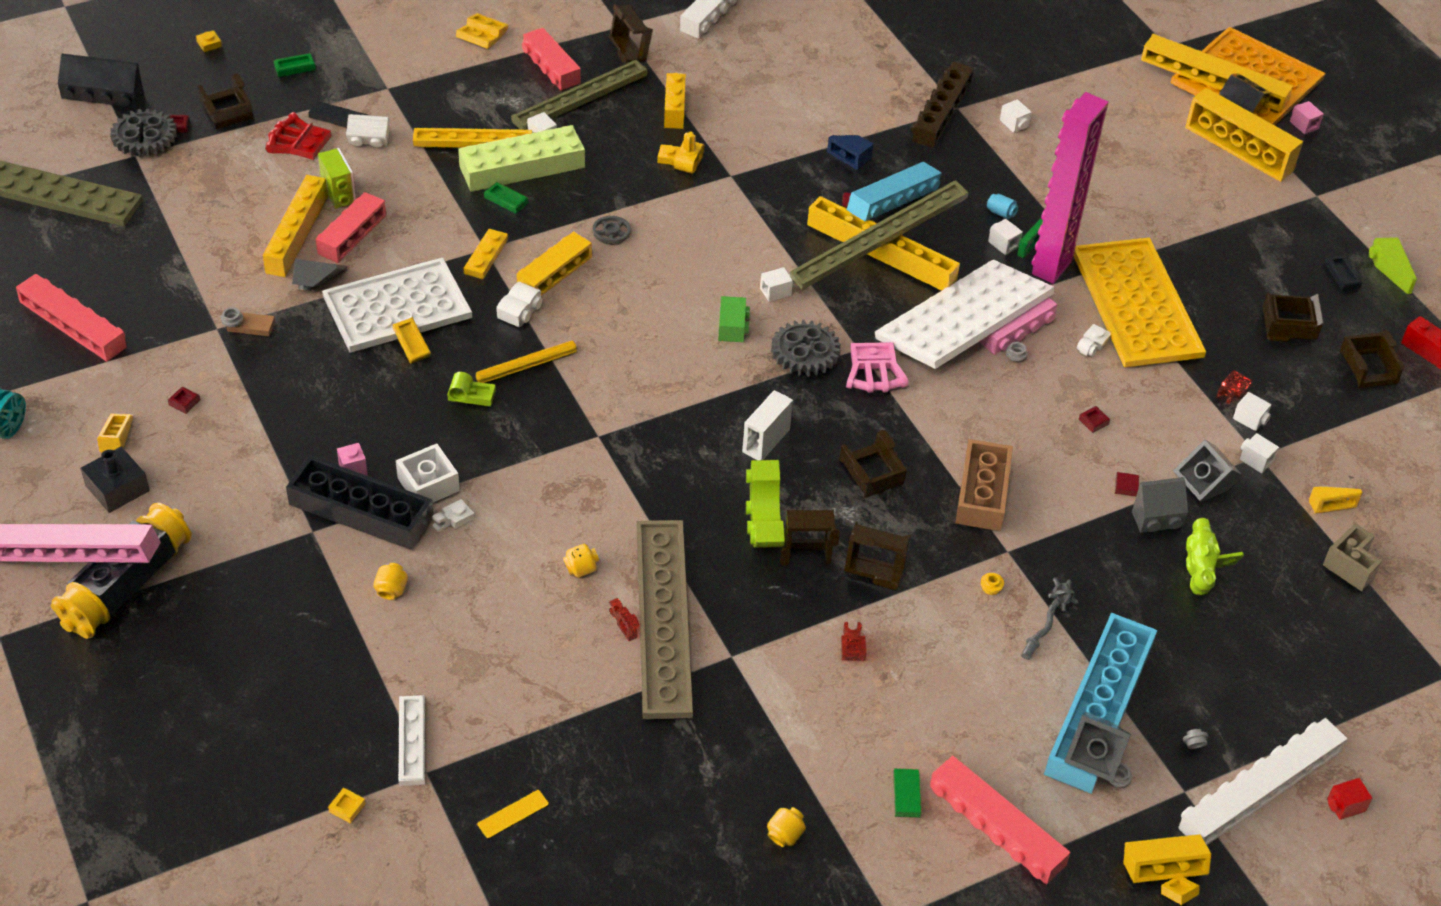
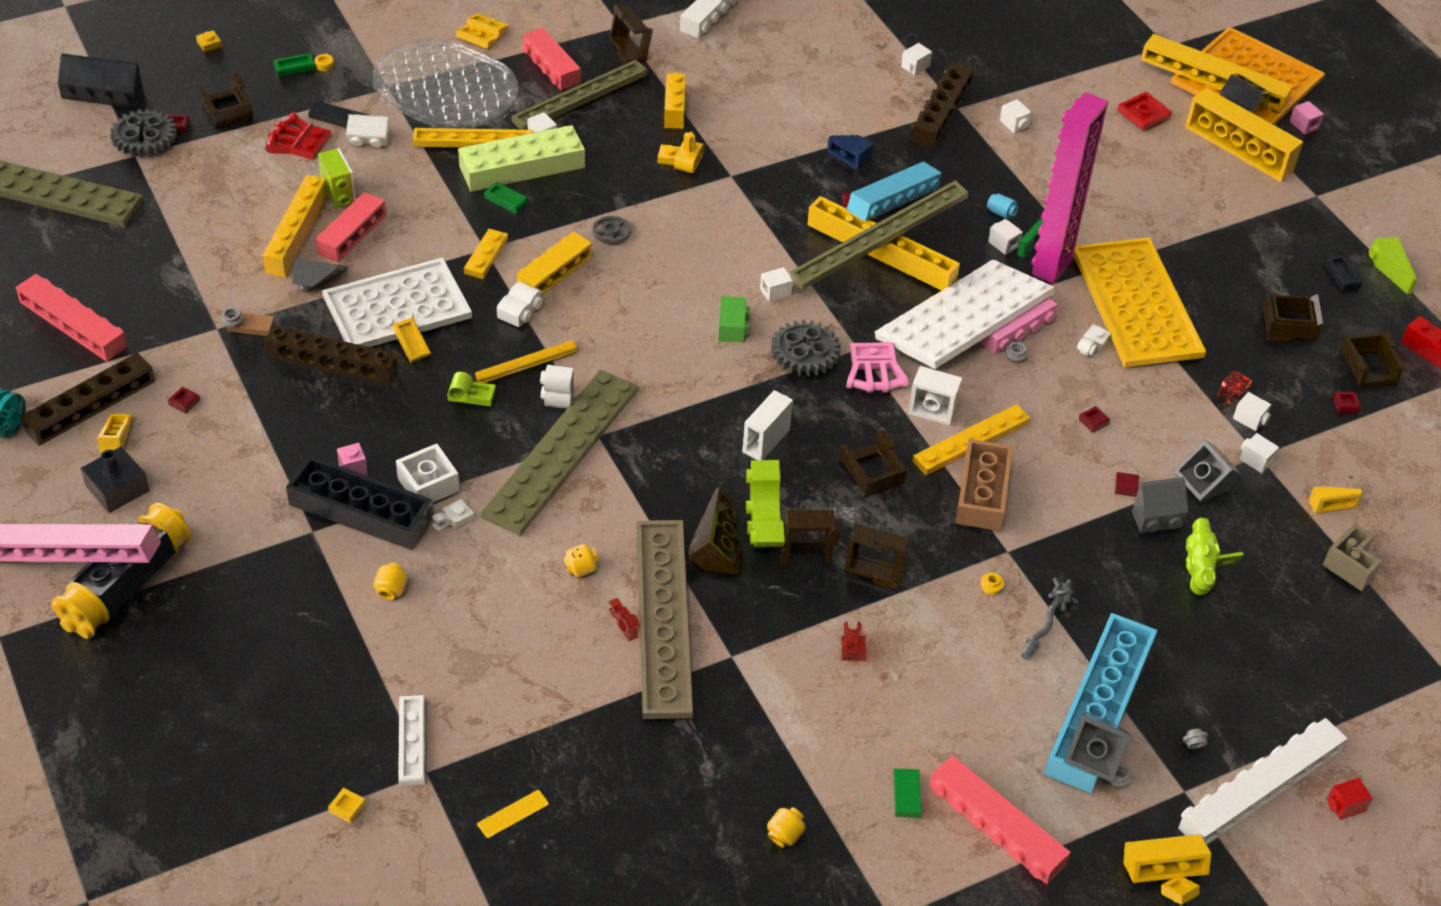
(87, 399): none -> dark brown brick
(324, 62): none -> yellow tile
(331, 355): none -> dark brown brick
(445, 84): none -> clear tile
(558, 386): none -> white brick
(559, 453): none -> olive plate
(715, 538): none -> dark brown wedge
(916, 59): none -> white brick
(934, 395): none -> white brick
(956, 445): none -> yellow plate
(1144, 110): none -> red plate
(1346, 402): none -> dark red tile

